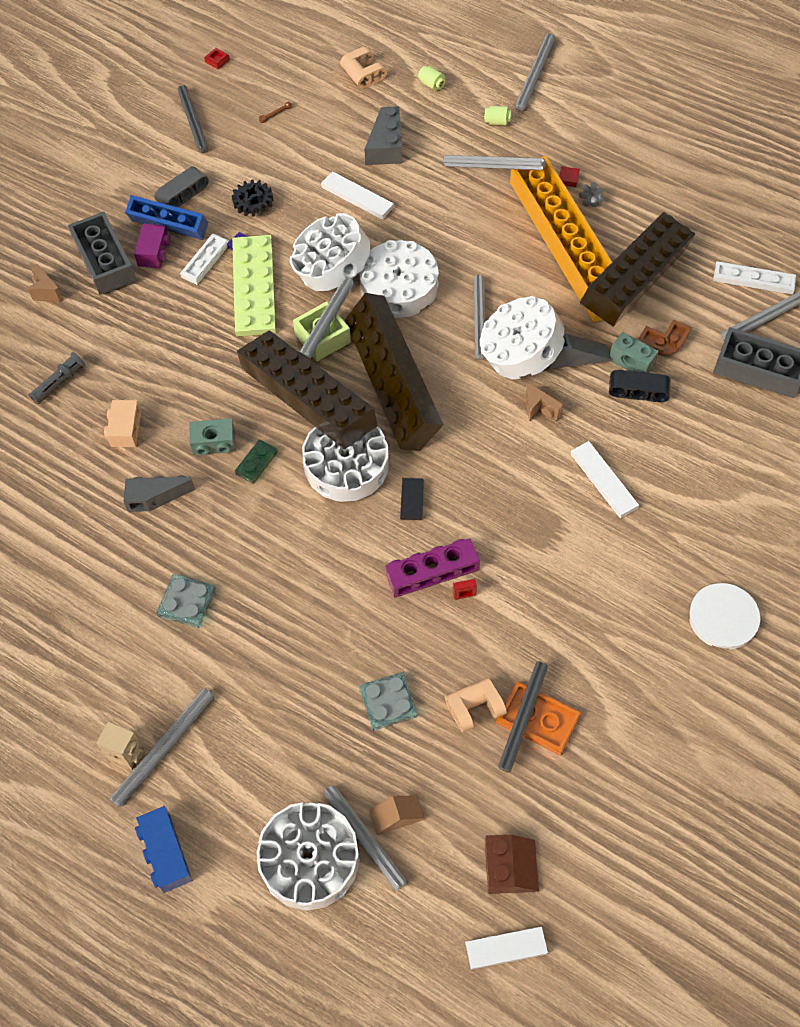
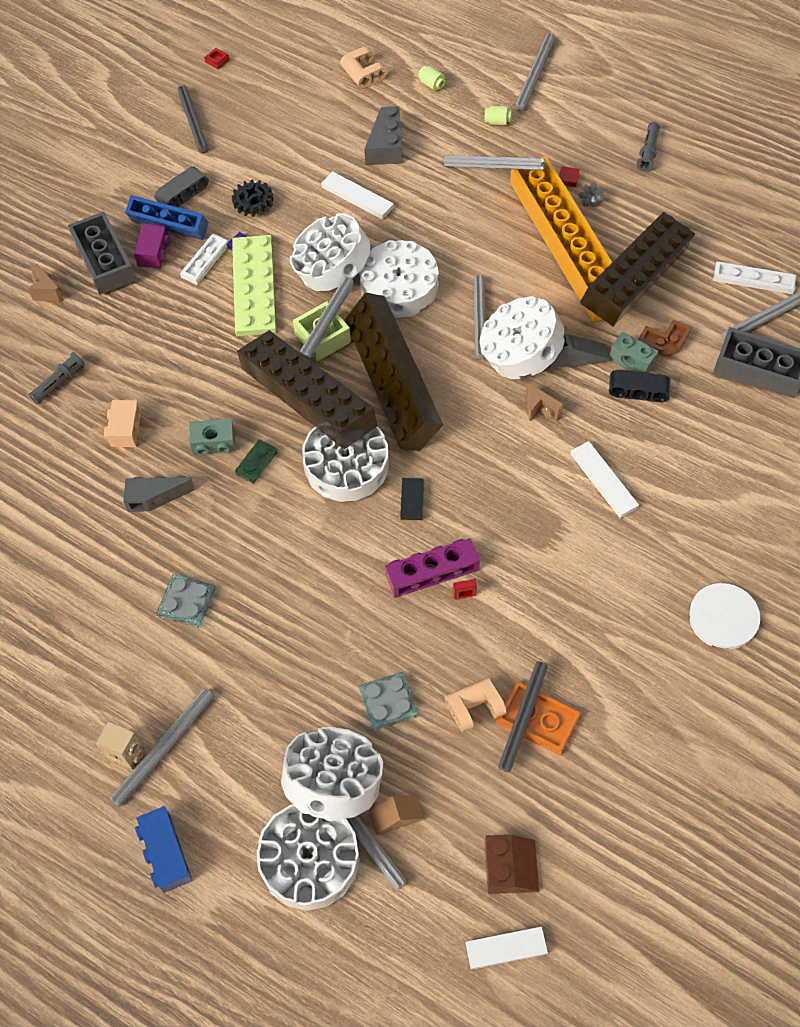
(262, 119): dark orange hinge -> none
(331, 773): none -> white brick
(648, 151): none -> dark grey pin

